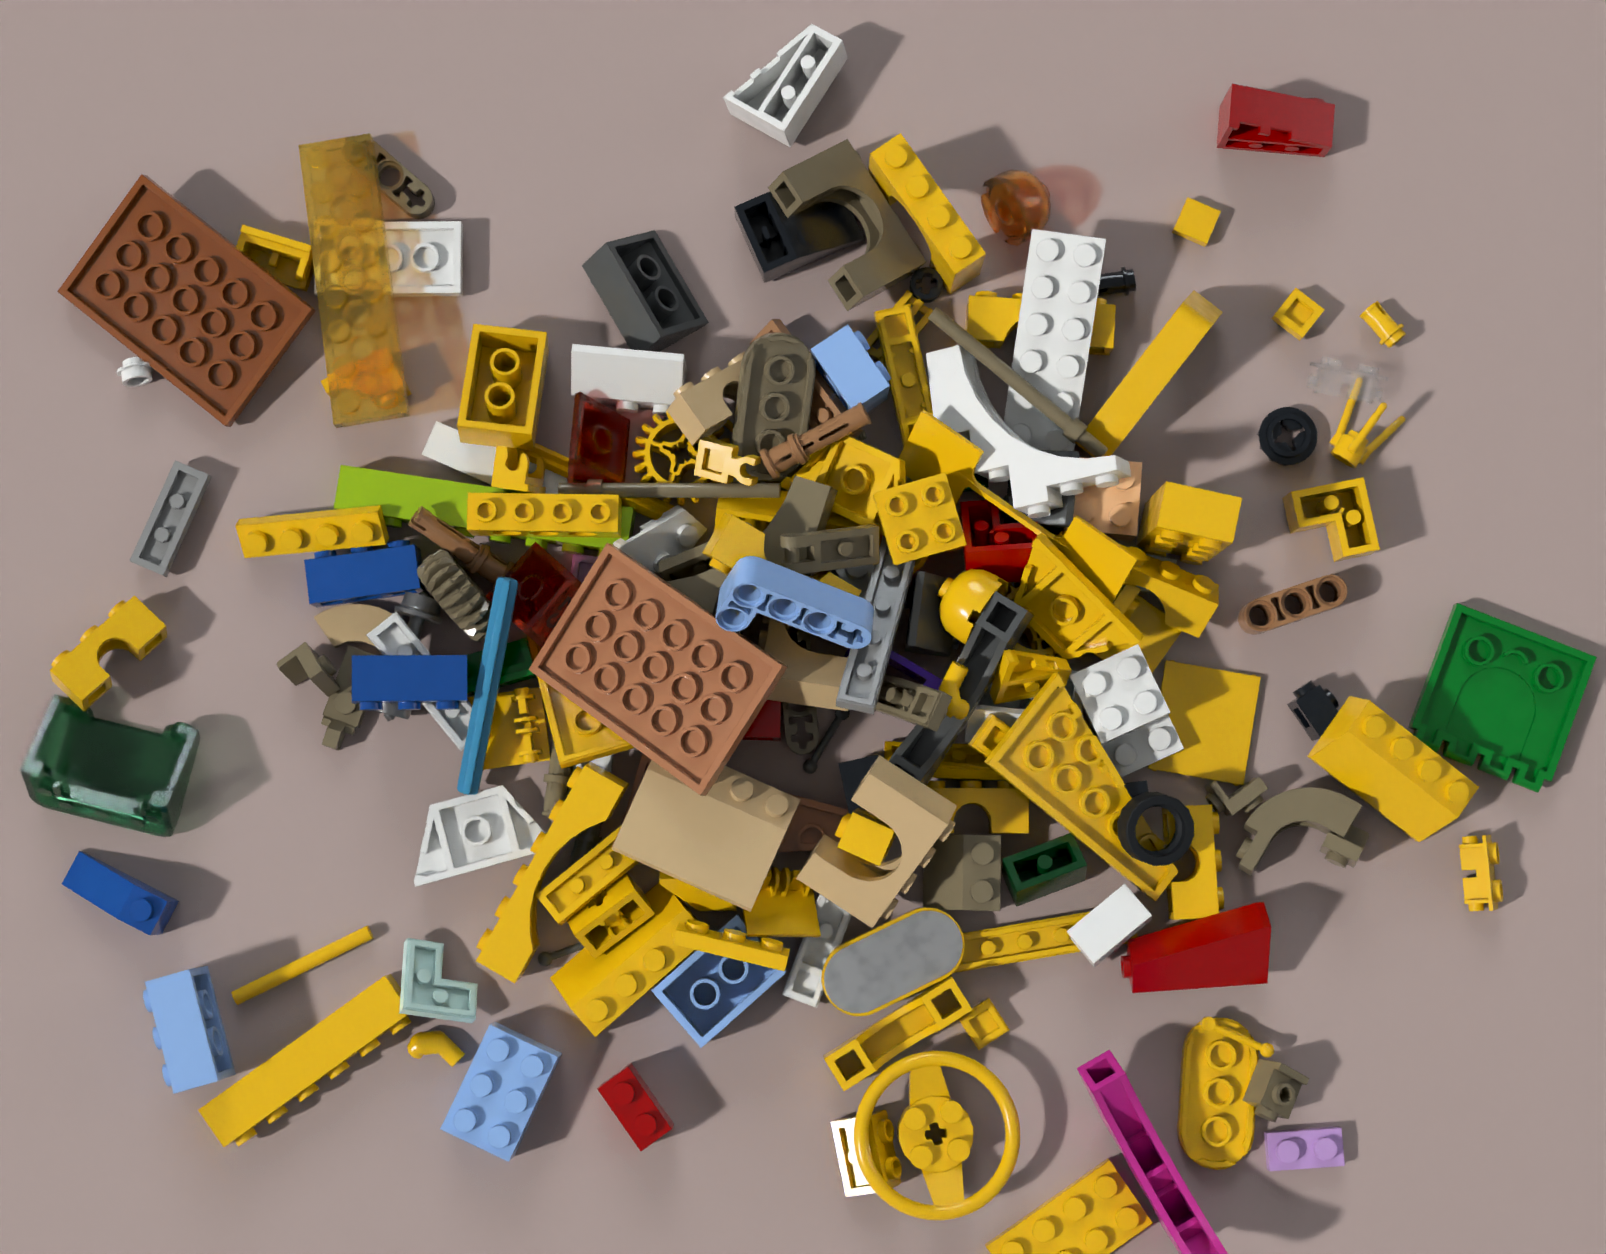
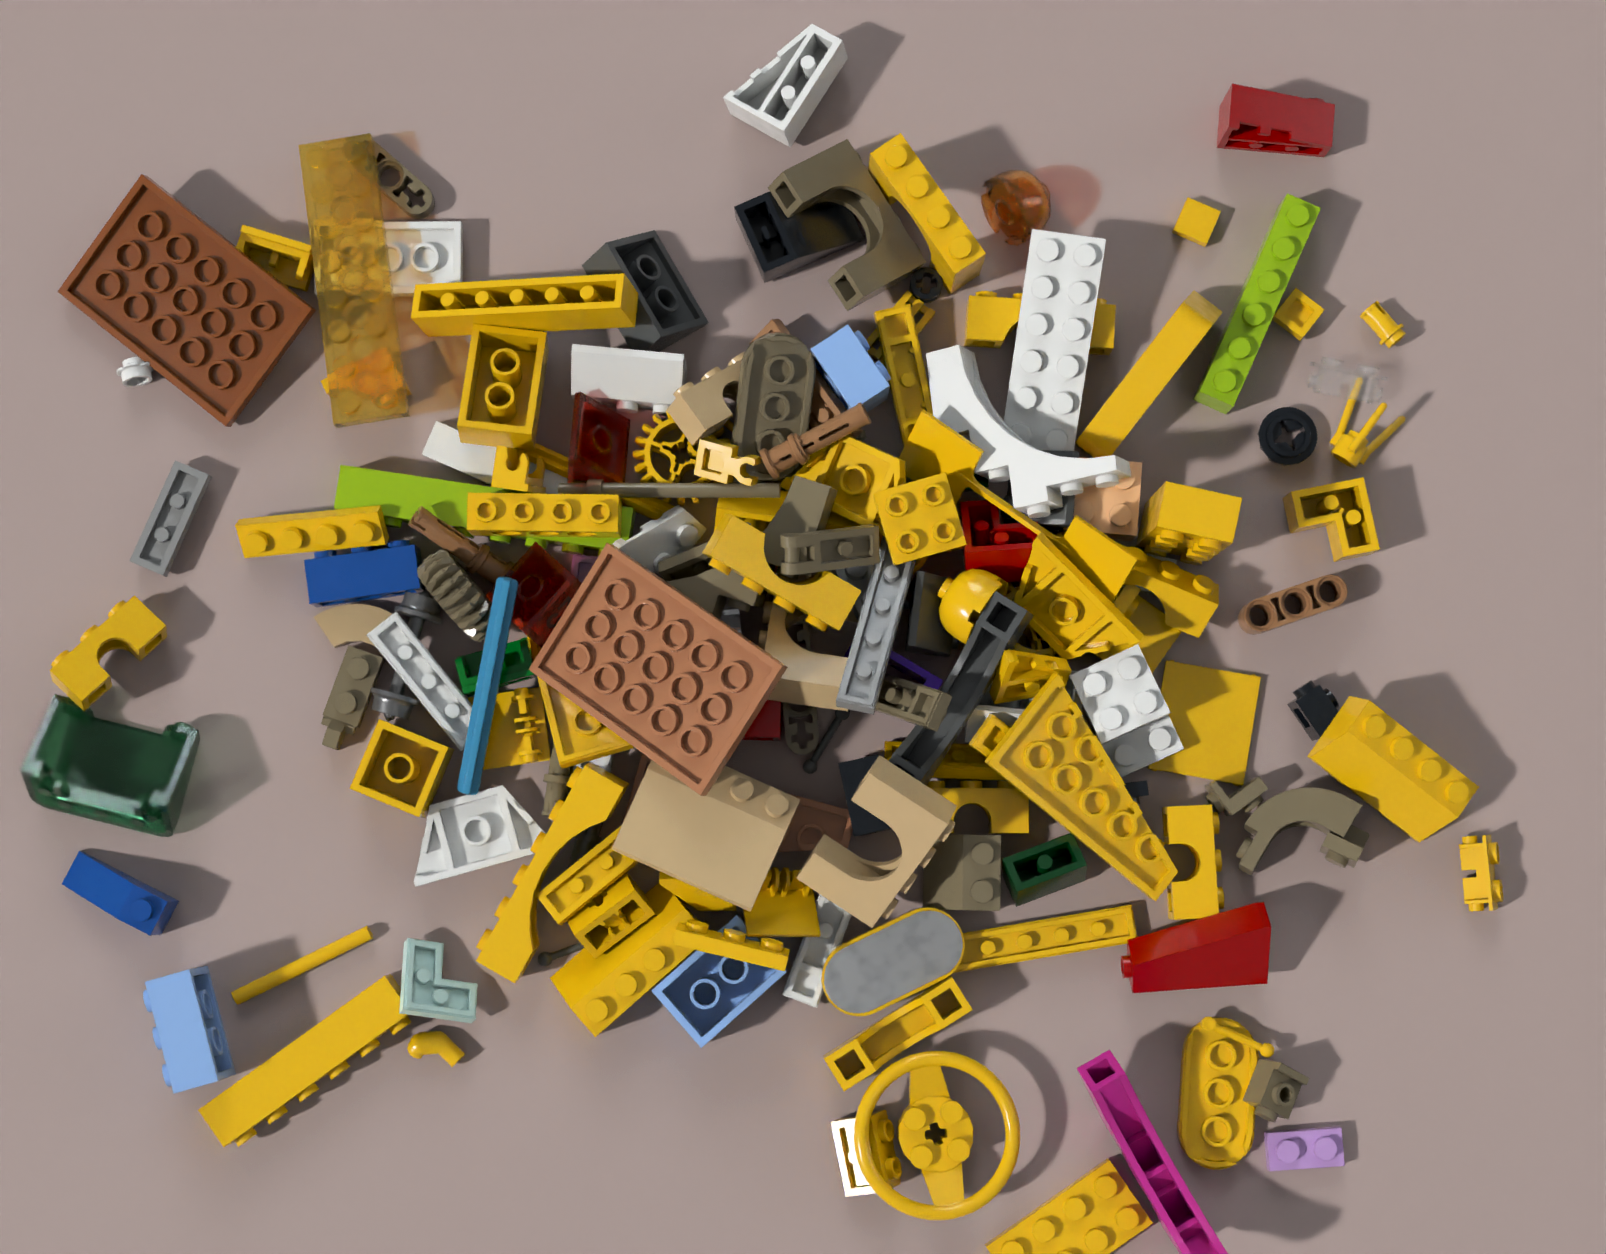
(306, 663): dark tan bracket -> none
(402, 768): none -> yellow brick
(409, 681): blue brick -> none
(501, 1091): light blue brick -> none
(526, 304): none -> yellow brick
(636, 1107): red brick -> none
(792, 599): light blue beam -> none
(865, 836): yellow brick -> none
(951, 684): yellow arm -> none
(983, 1024): yellow tile -> none
(1073, 430): dark tan bar -> none
(1109, 925): white hinge -> none
(1117, 282): black pin -> none
(1183, 828): black tyre -> none
(1256, 304): none -> lime brick
(1501, 697): green hinge -> none

